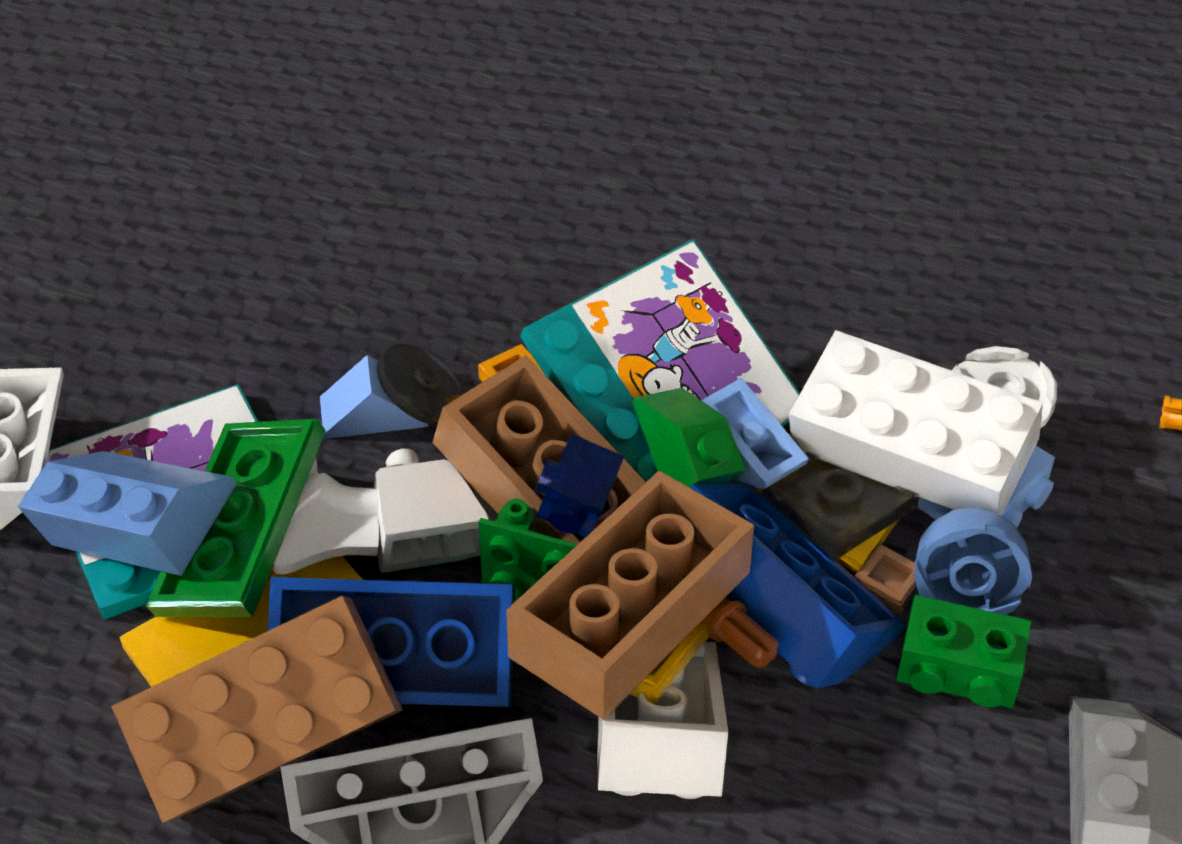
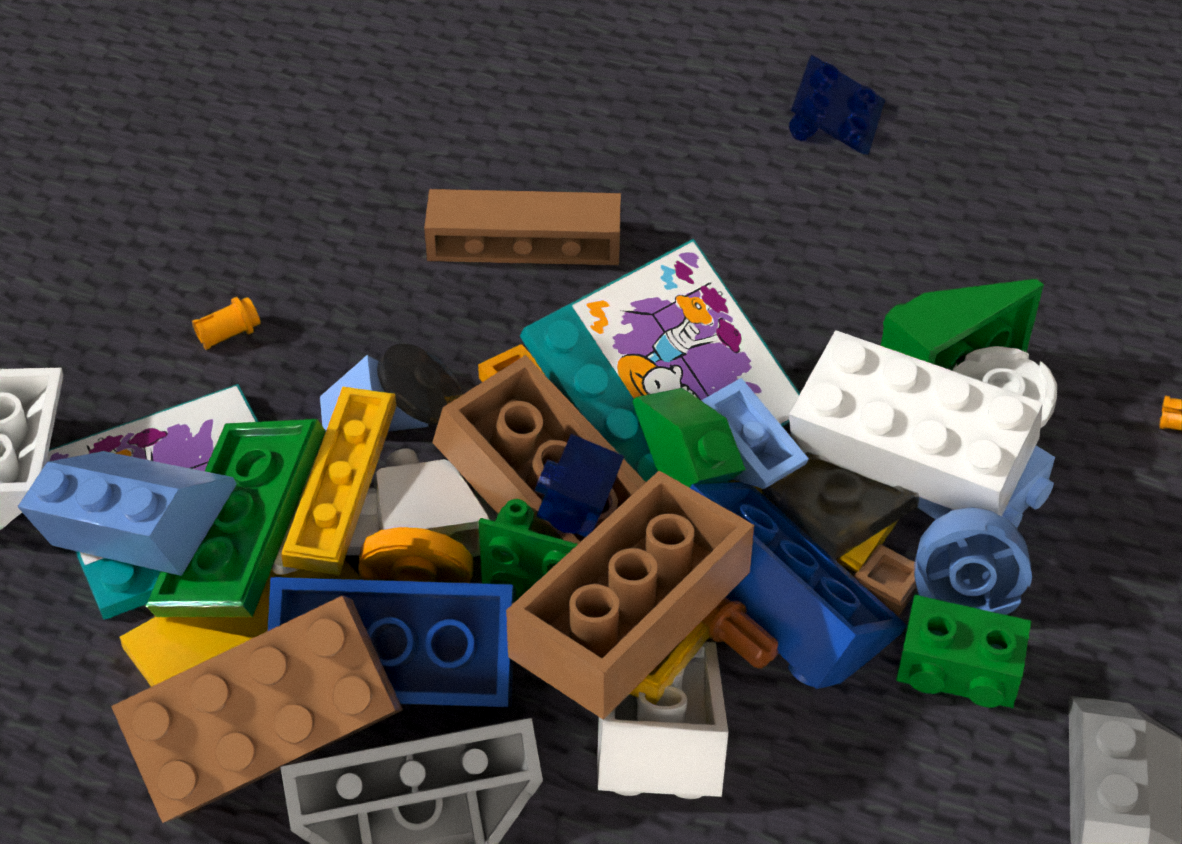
(227, 322): none -> light orange pin
(339, 481): none -> yellow tile
(414, 556): none -> light orange tile
(523, 227): none -> medium nougat brick
(836, 106): none -> clear blue hinge
(955, 322): none -> green slope

